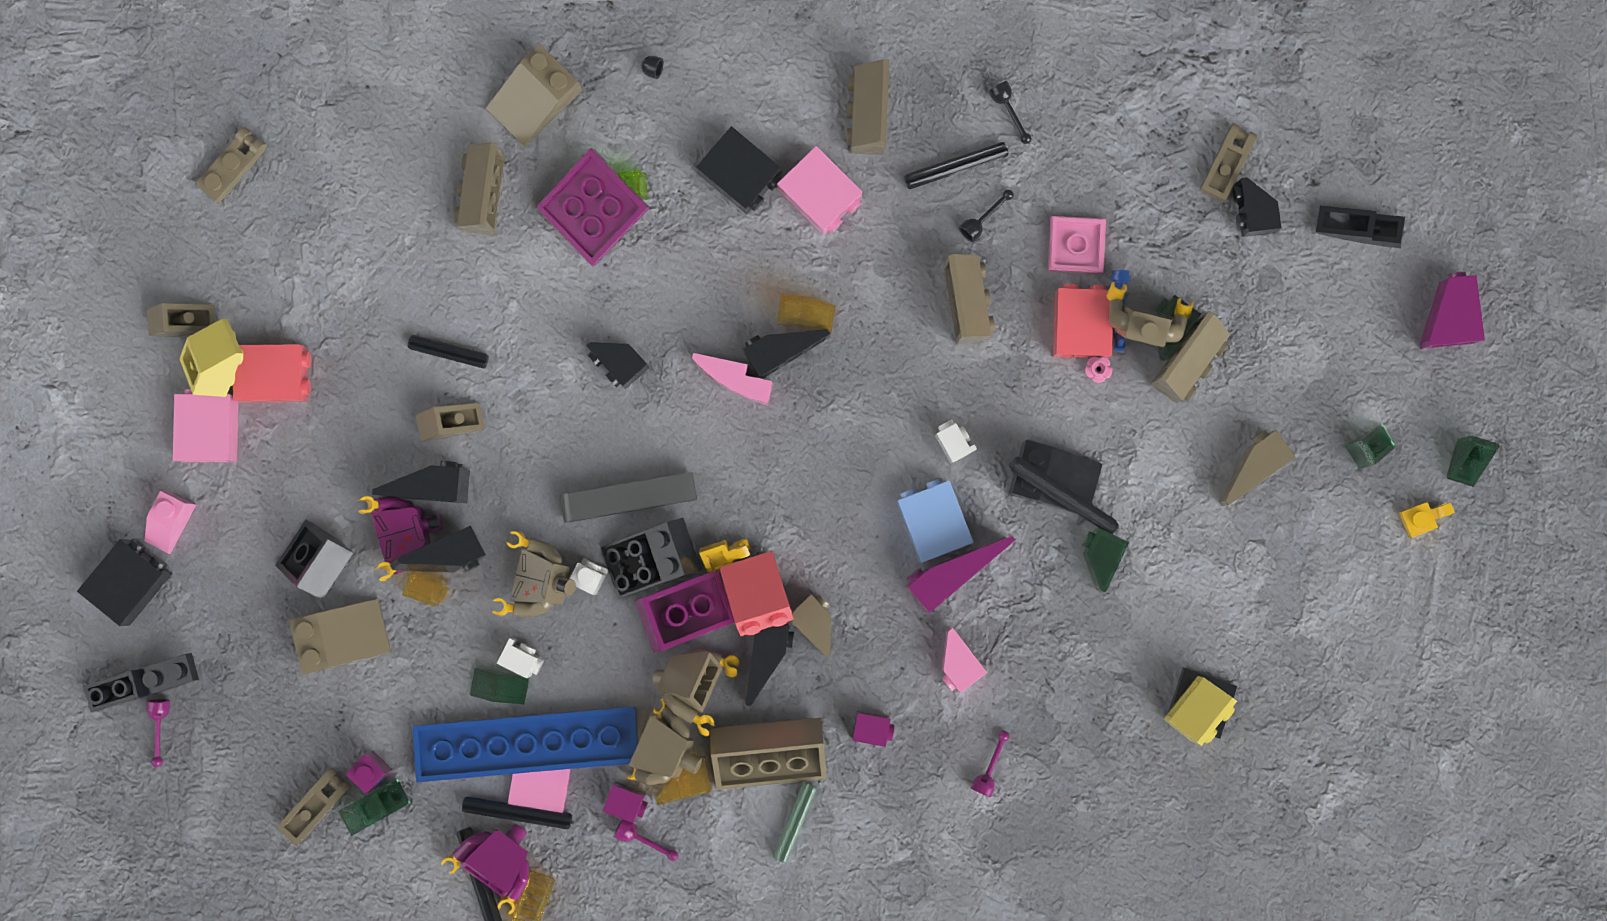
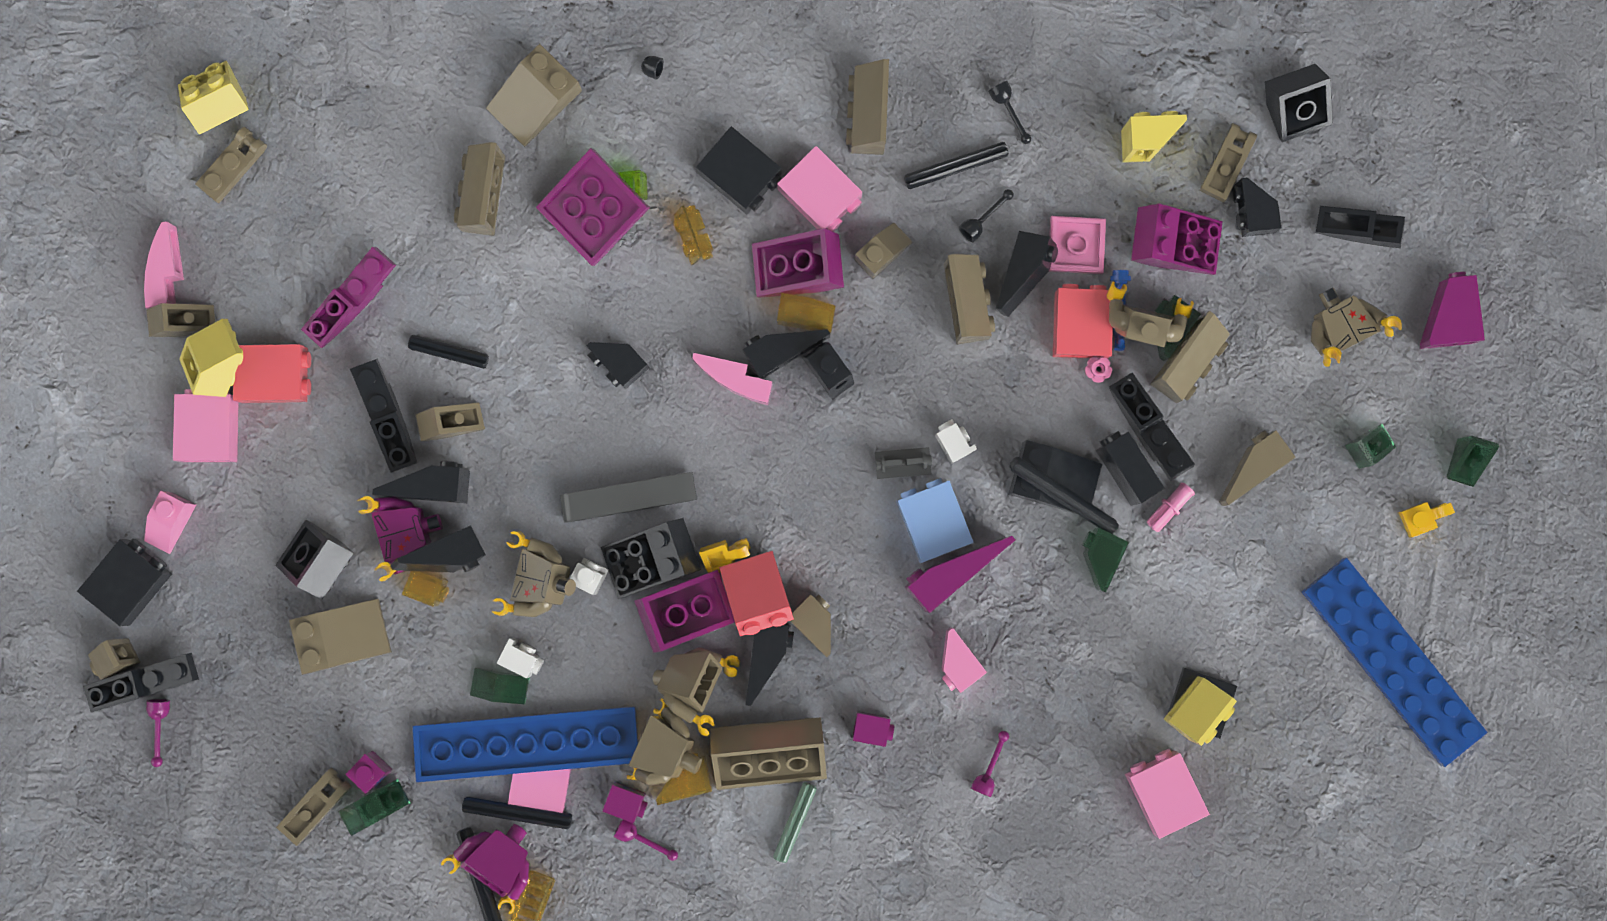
(113, 658): none -> dark tan slope
(163, 267): none -> bright pink slope
(211, 97): none -> light yellow slope
(350, 298): none -> magenta slope
(384, 415): none -> black slope
(695, 246): none -> clear yellow hinge
(798, 264): none -> magenta slope
(829, 369): none -> black torso
(882, 250): none -> dark tan slope
(903, 463): none -> dark grey hinge
(1027, 267): none -> black slope
(1129, 468): none -> black brick
(1147, 134): none -> light yellow slope
(1150, 427): none -> black slope
(1166, 793): none -> bright pink brick
(1170, 507): none -> bright pink axle
(1176, 239): none -> magenta slope
(1299, 102): none -> black slope
(1347, 324): none -> dark tan torso
(1394, 662): none -> blue plate

